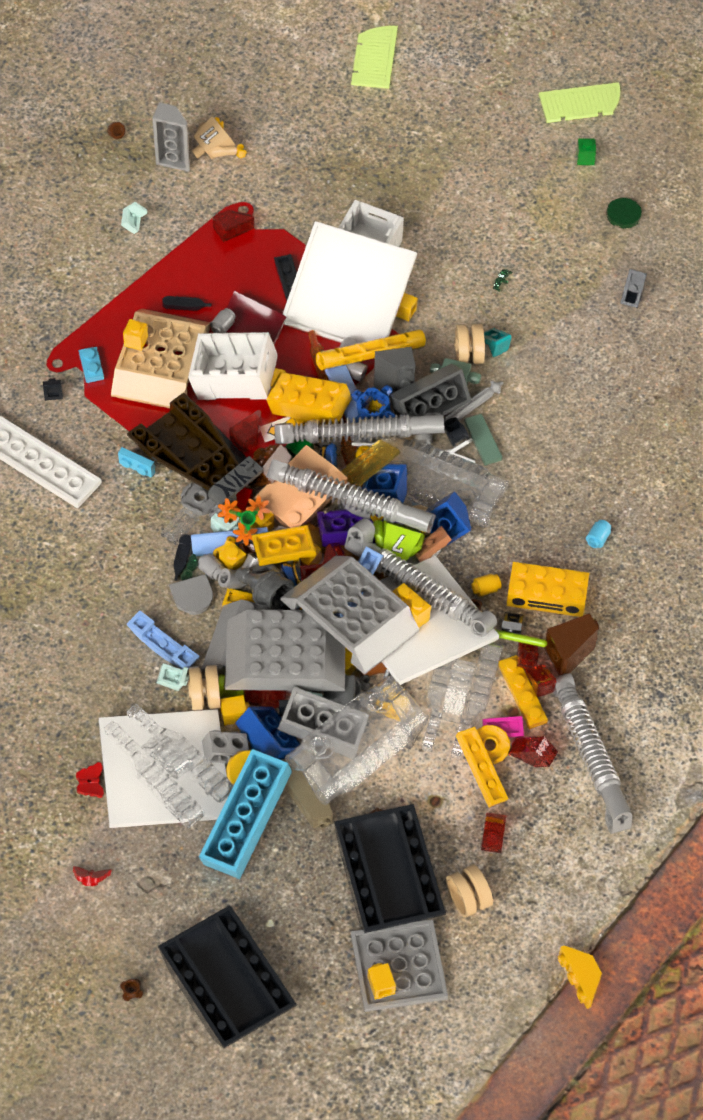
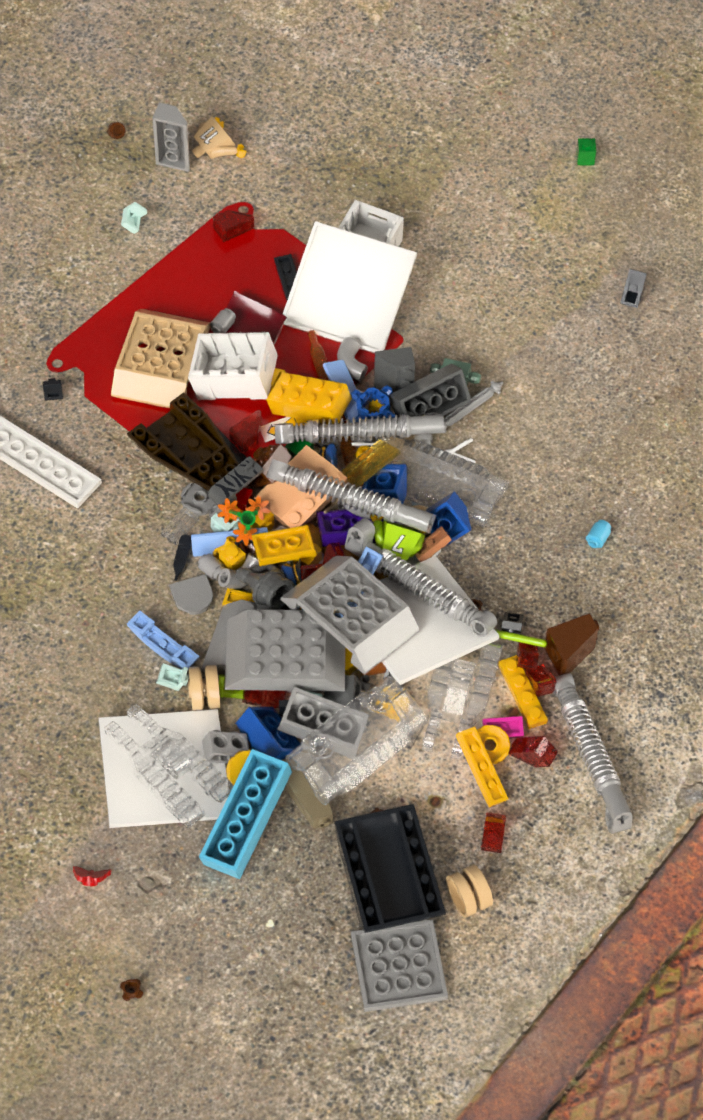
(90, 775): red animal -> none
(91, 364): medium azure plate -> none
(135, 334): yellow brick -> none
(136, 462): medium azure plate -> none
(183, 303): black piece -> none
(191, 566): clear green piece -> none
(225, 977): black slope -> none
(232, 709): yellow brick -> none
(366, 350): yellow piece -> none
(375, 57): yellowish green piece -> none
(381, 980): yellow brick -> none
(407, 307): yellow brick -> none
(418, 606): yellow brick -> none
(455, 431): black piece -> none
(470, 343): tan wheel -> none
(483, 439): sand green tile -> none
(486, 584): yellow brick -> none
(497, 341): teal slope -> none
(501, 278): clear green piece -> none
(547, 589): yellow brick -> none
(580, 102): yellowish green piece -> none
(582, 973): yellow slope -> none
(624, 213): dark green tile -> none

